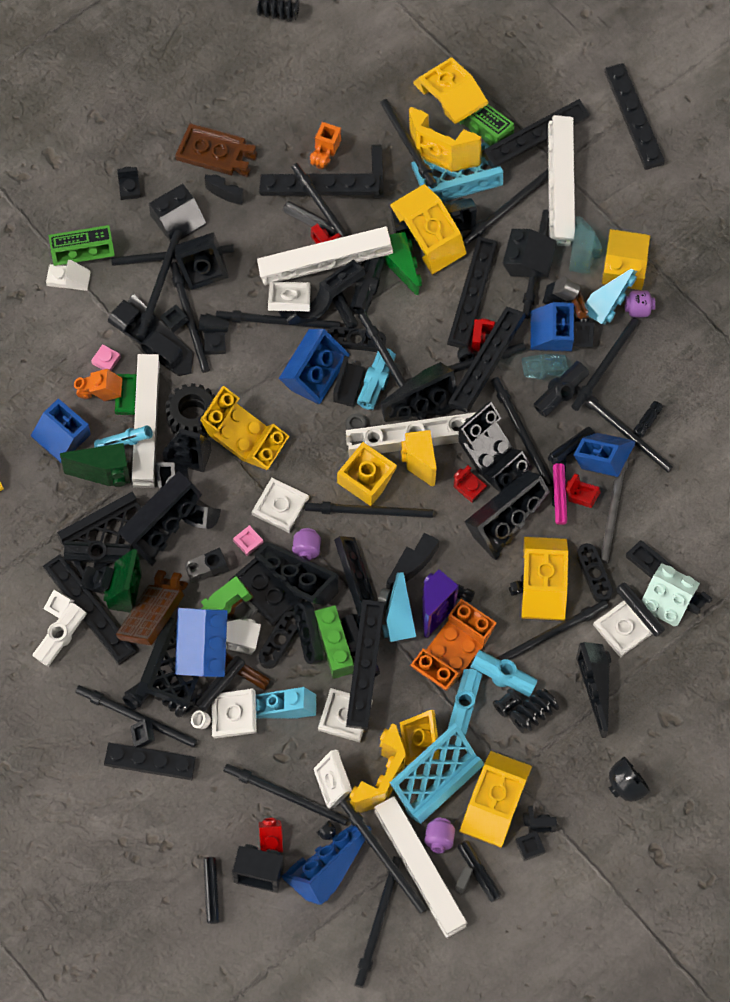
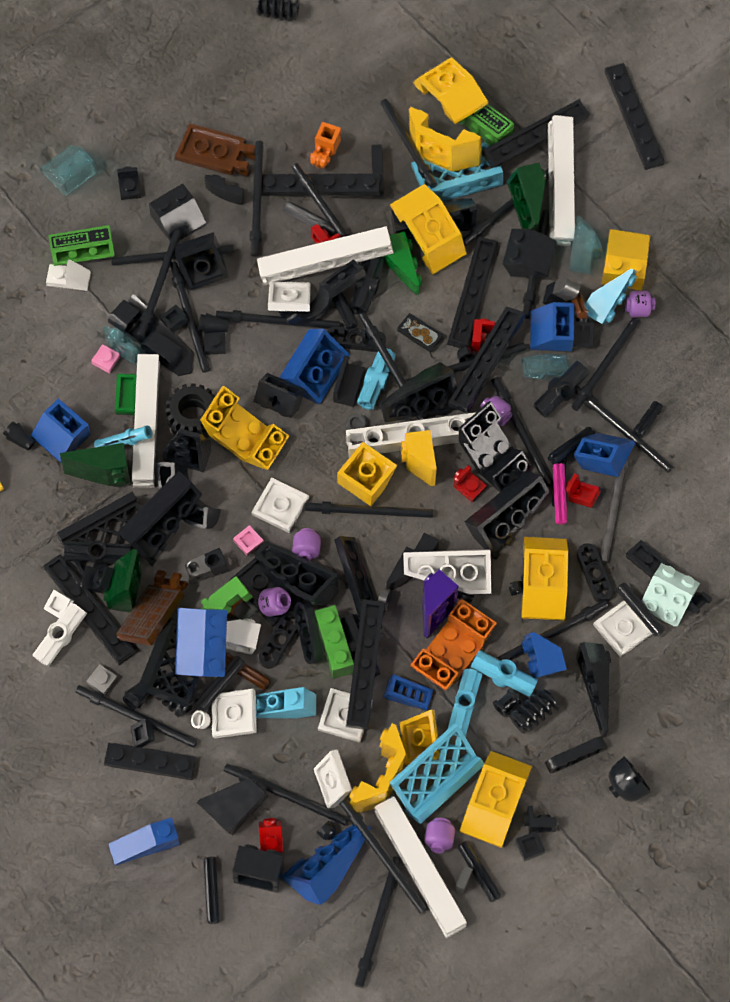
(18, 435): none -> black cone
(69, 169): none -> clear light blue slope
(101, 383): orange brick -> none
(101, 679): none -> light grey plate
(117, 342): none -> clear light blue slope
(145, 841): none -> slope
(234, 804): none -> black slope
(256, 234): none -> black bar
(274, 601): none -> medium lavender head
(278, 395): none -> black brick
(398, 617): medium azure slope -> none
(406, 700): none -> blue slope
(419, 332): none -> tile
(465, 567): none -> white wedge
(502, 408): none -> medium lavender head
(527, 191): none -> dark green slope
(544, 655): none -> blue slope
(575, 754): none -> black beam

